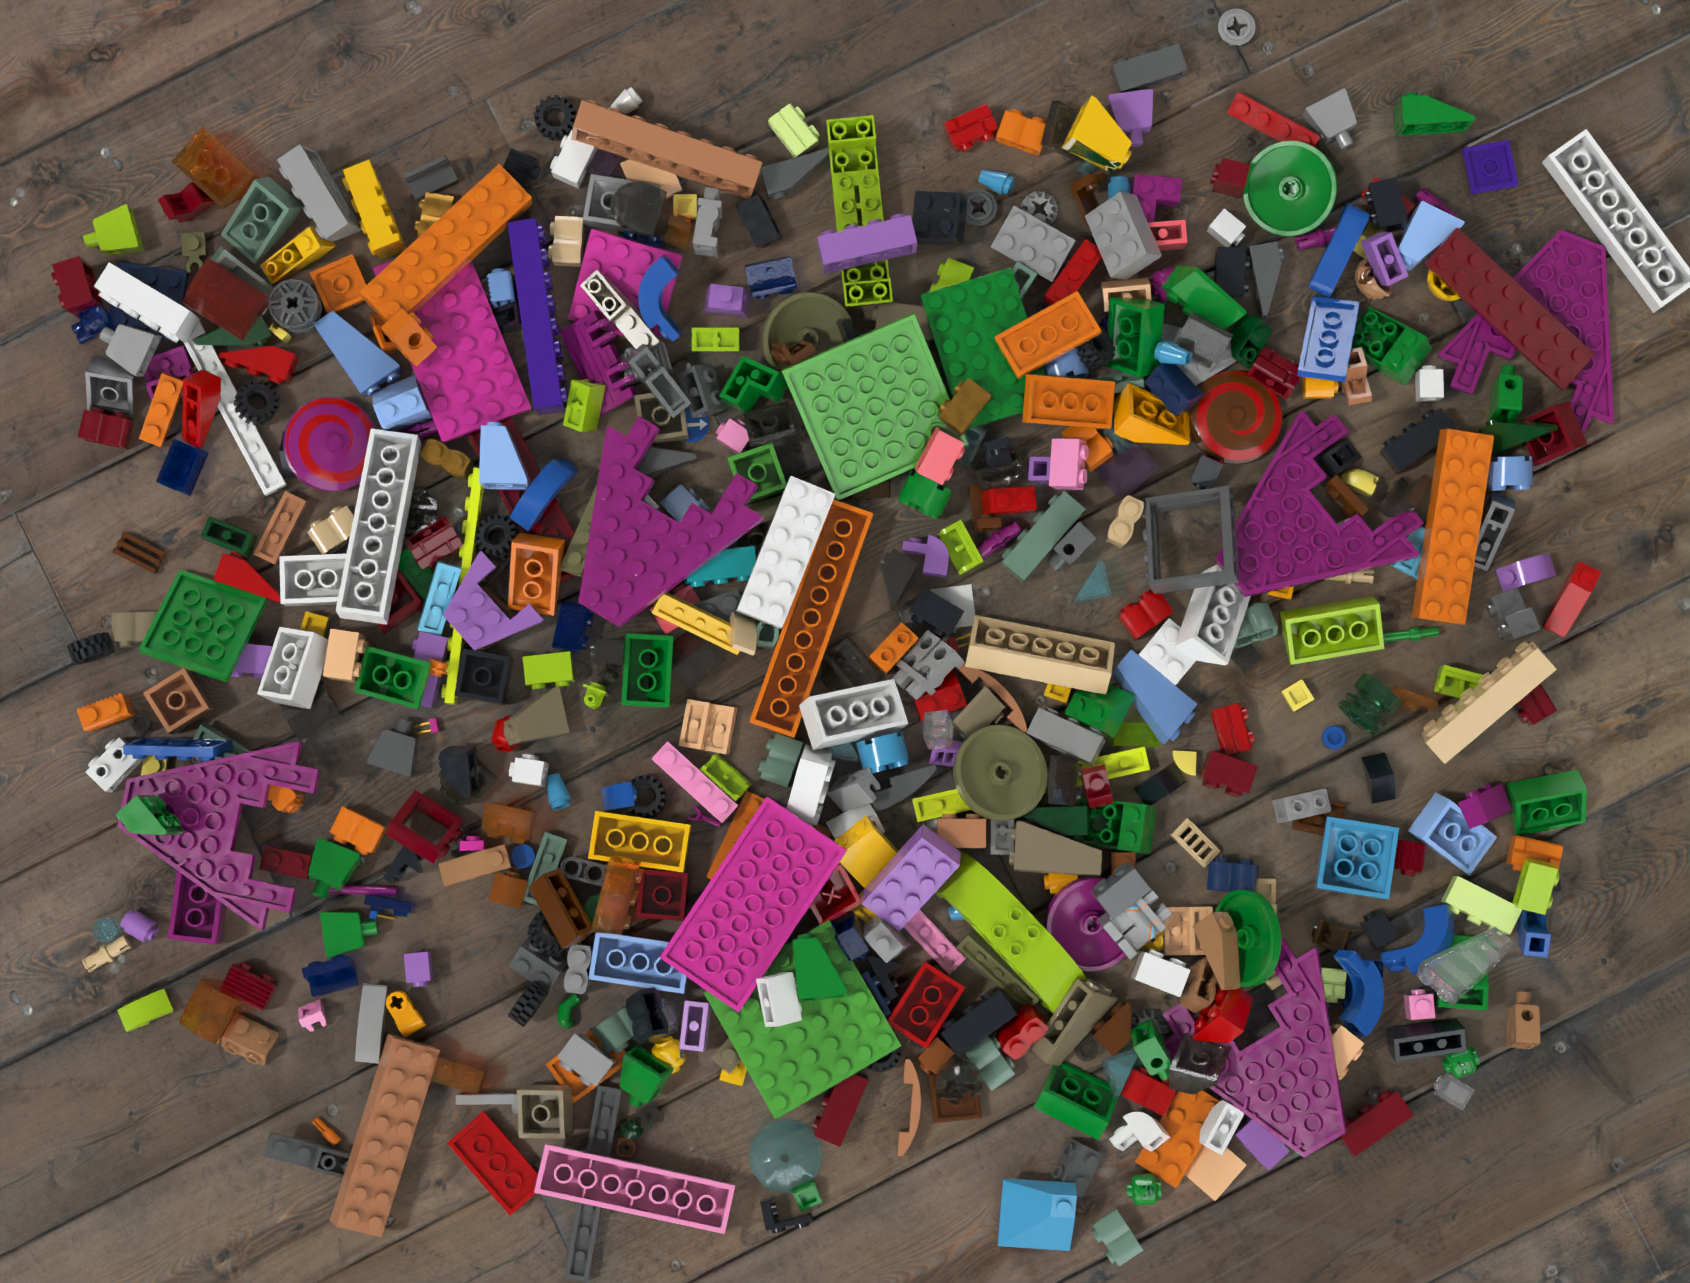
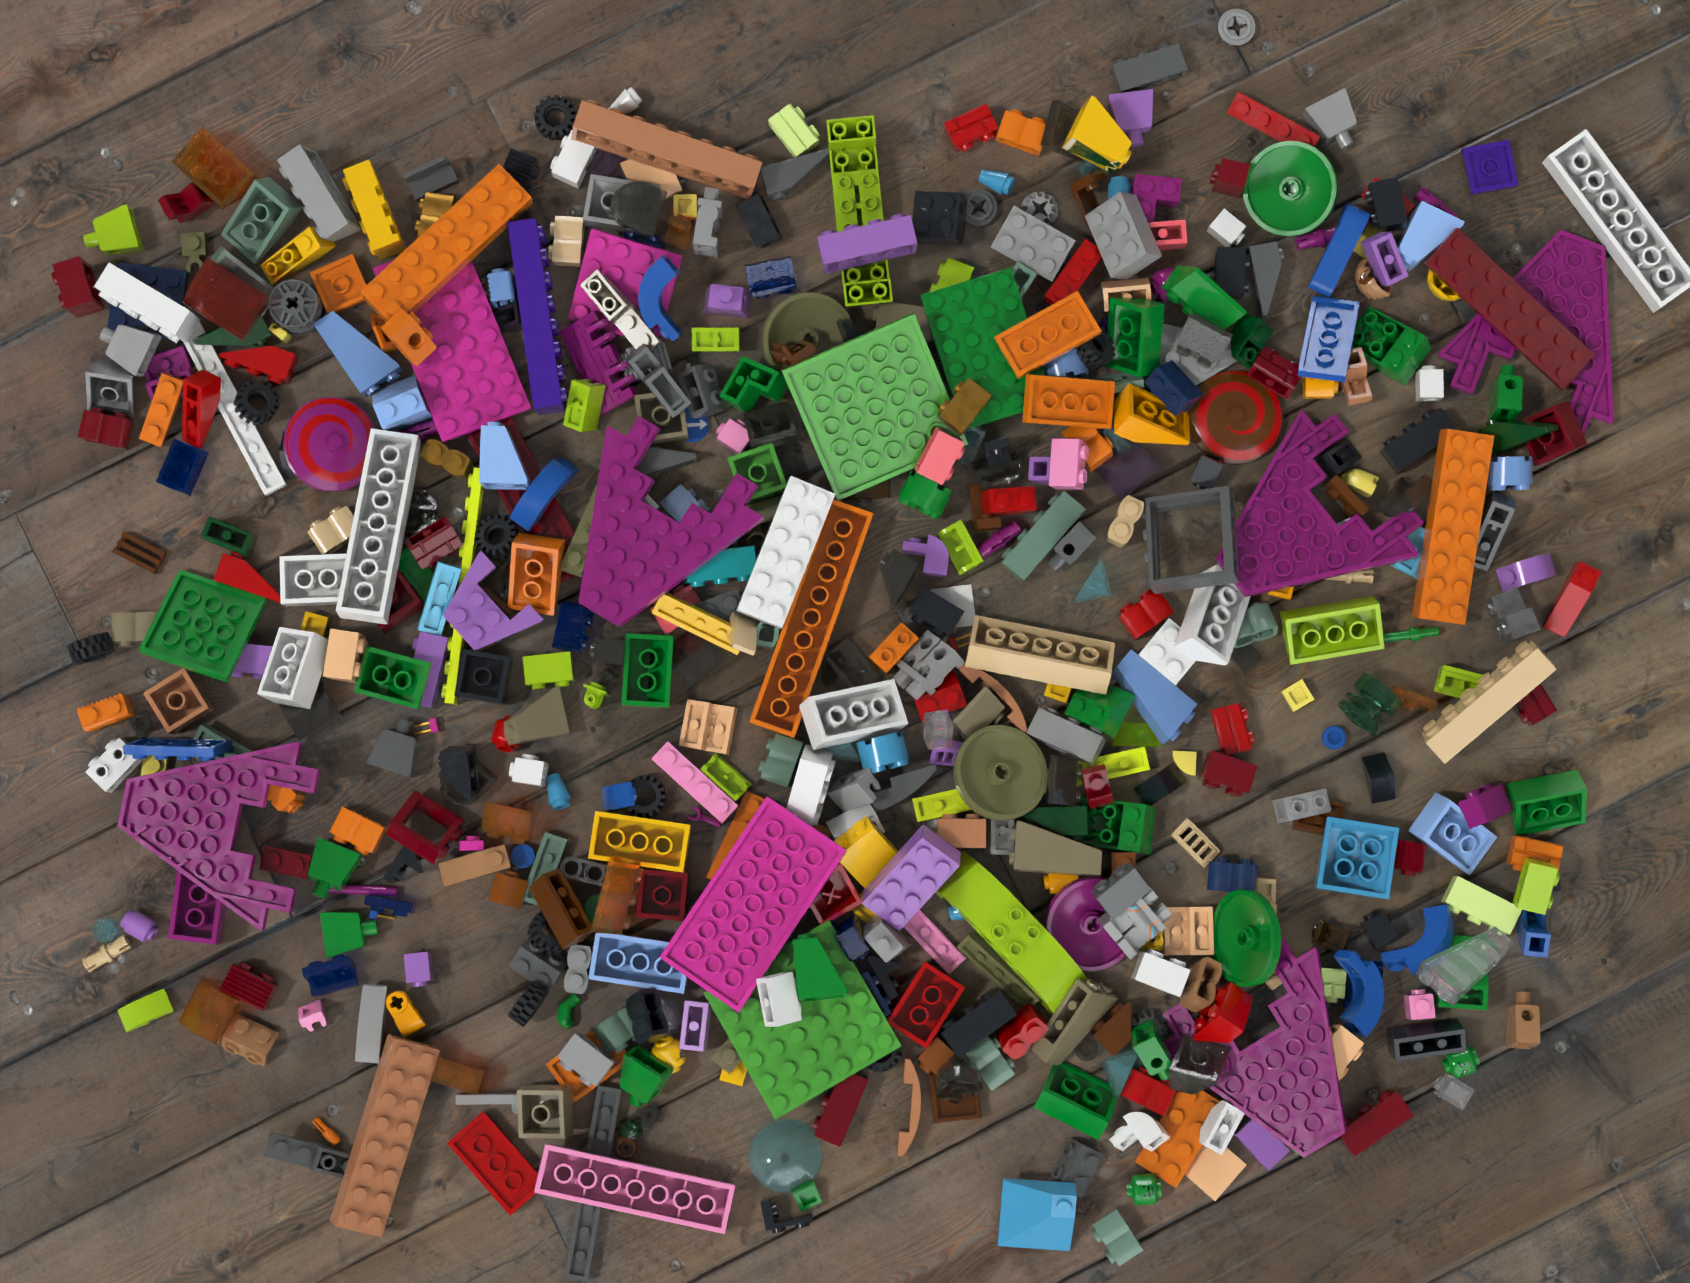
(91, 323): clear blue piece -> none
(149, 816): green slope -> none
(280, 528): nougat plate -> none
(438, 667): orange plate -> none
(1171, 353): dark azure cone -> none
(1220, 945): medium nougat slope -> none
(1425, 115): green slope -> none

